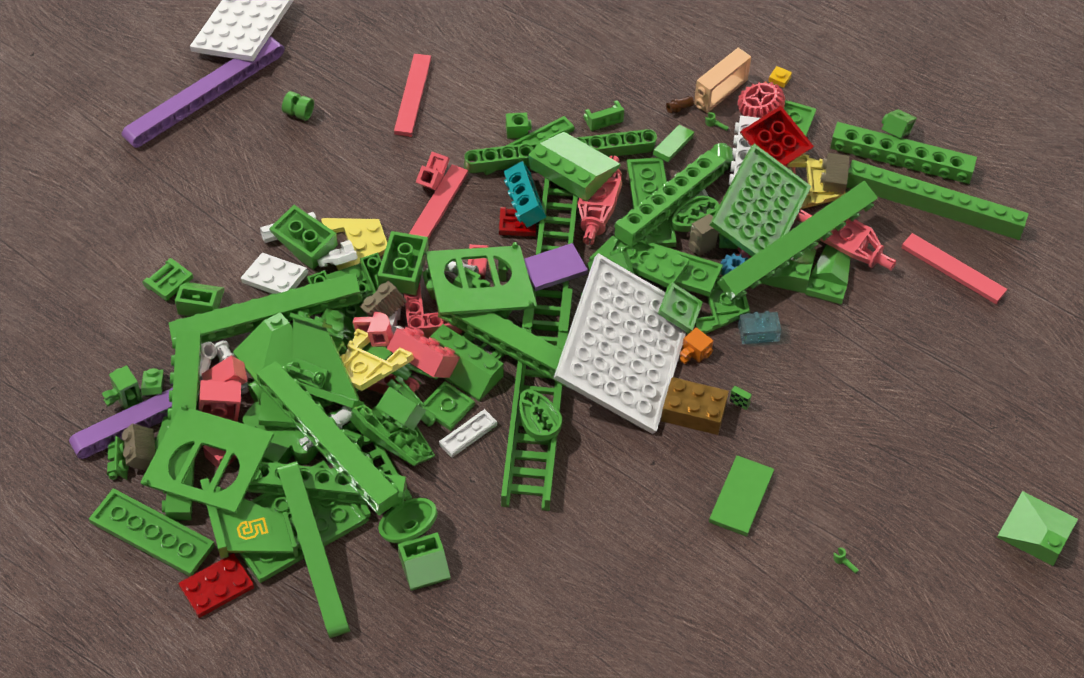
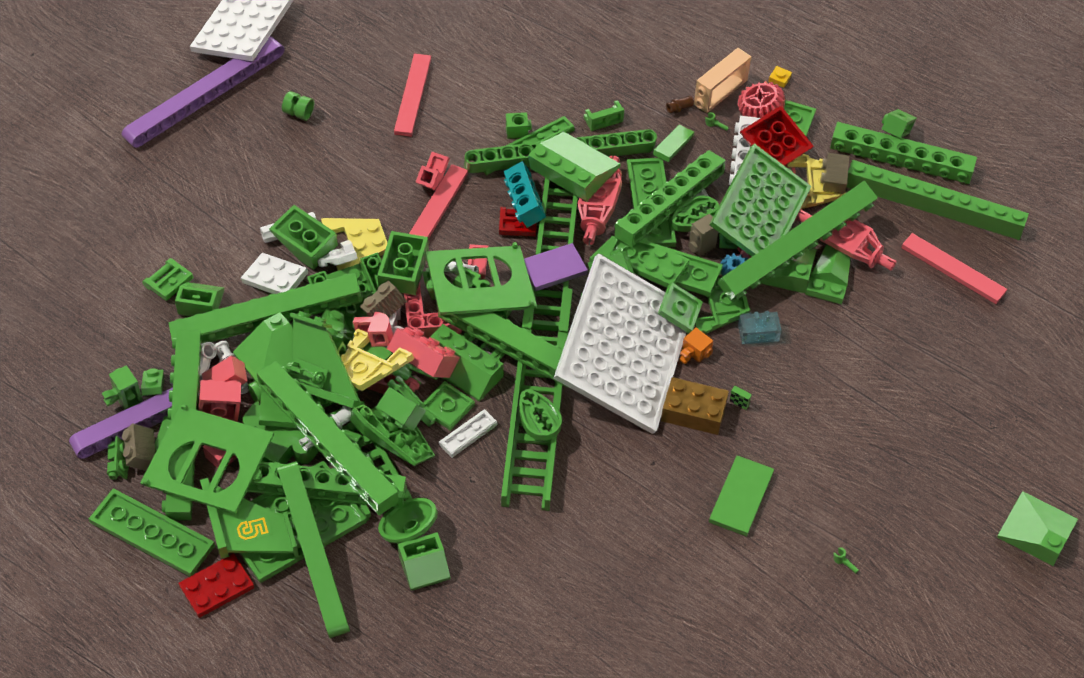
(502, 269): bright green tile -> none
(724, 152): bright green head -> none

